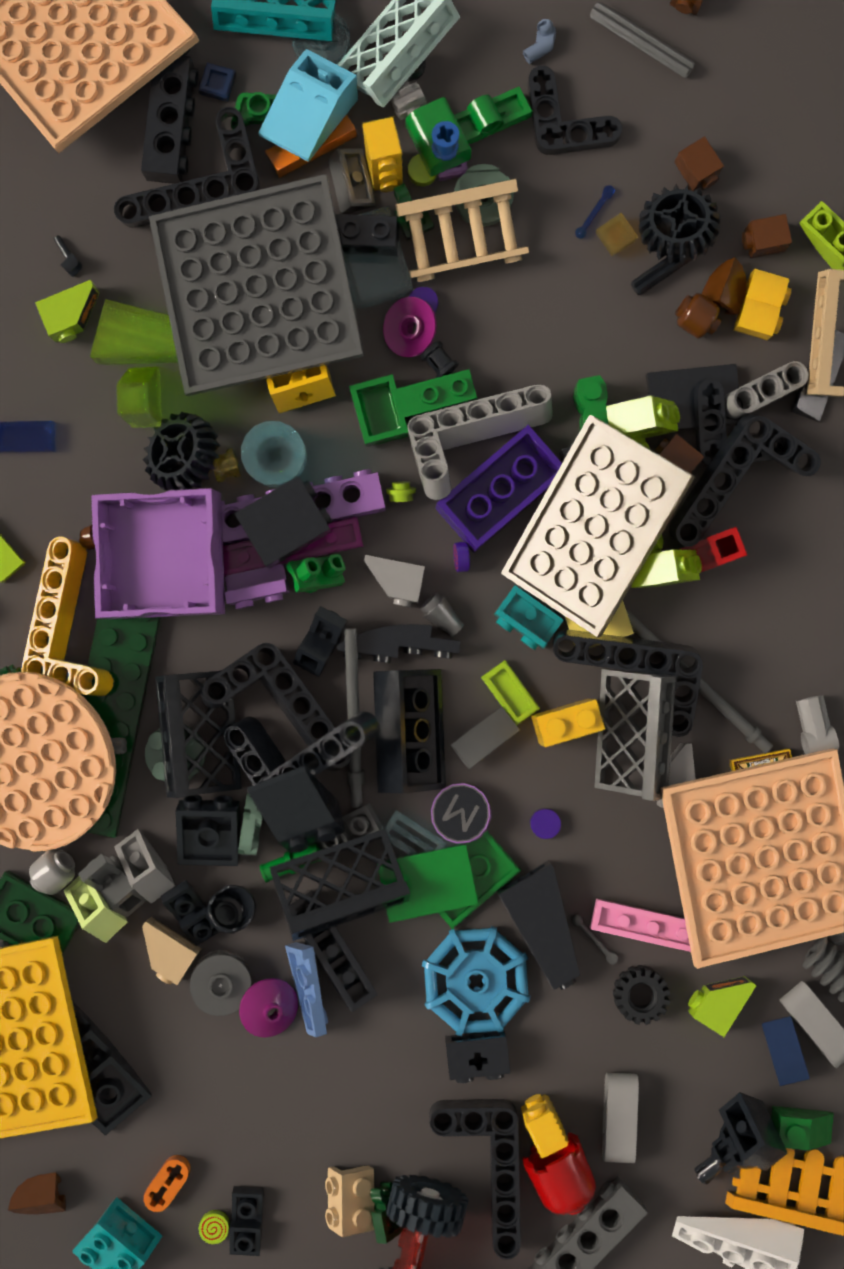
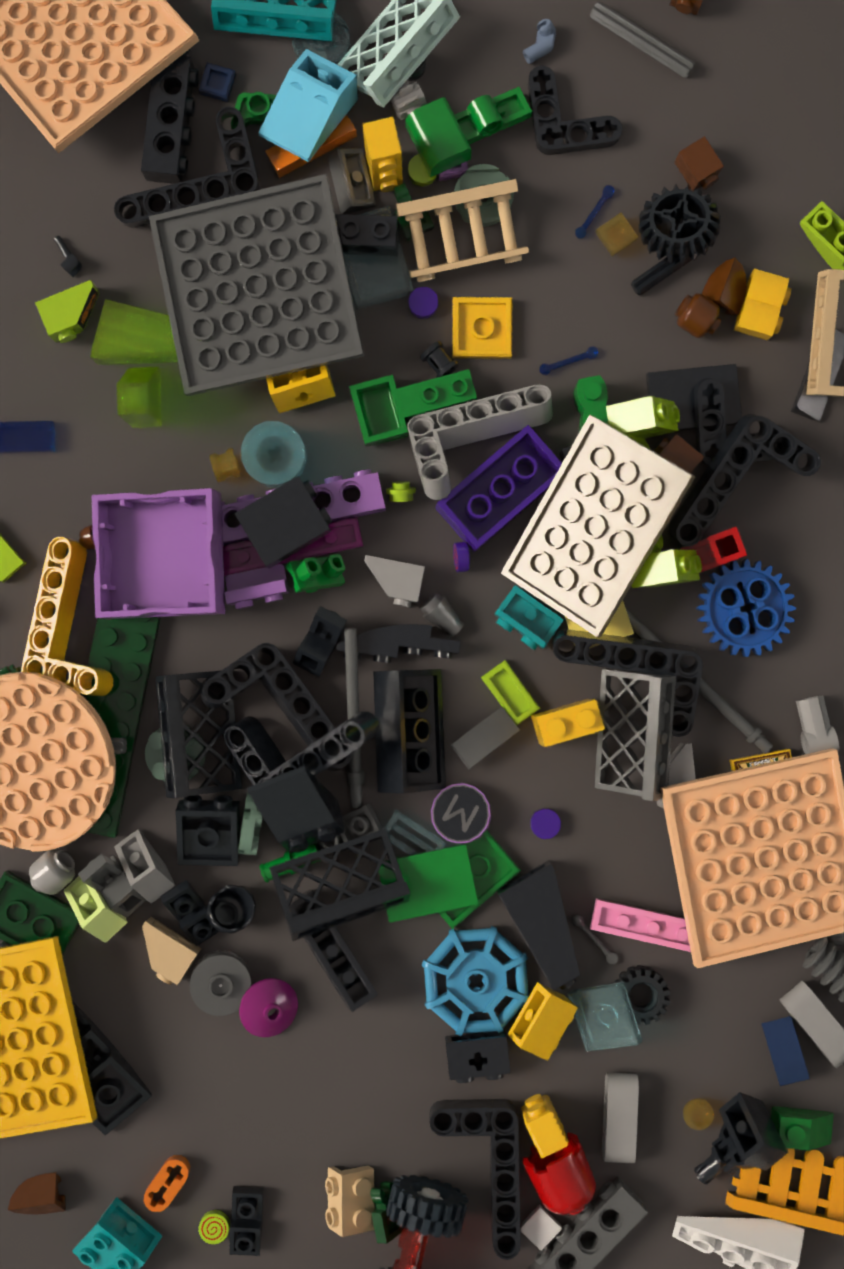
(181, 452): black gear -> none
(306, 982): medium blue wing -> none
(399, 326): magenta dish -> none
(445, 140): blue bush -> none
(482, 328): none -> yellow tile
(540, 1227): none -> white tile
(542, 1021): none -> yellow brick
(591, 353): none -> clear blue hinge
(605, 1017): none -> clear light blue tile
(698, 1114): none -> clear yellow plate
(720, 1003): lime slope -> none
(767, 236): reddish brown brick -> none
(772, 601): none -> blue gear
(776, 385): light grey beam -> none

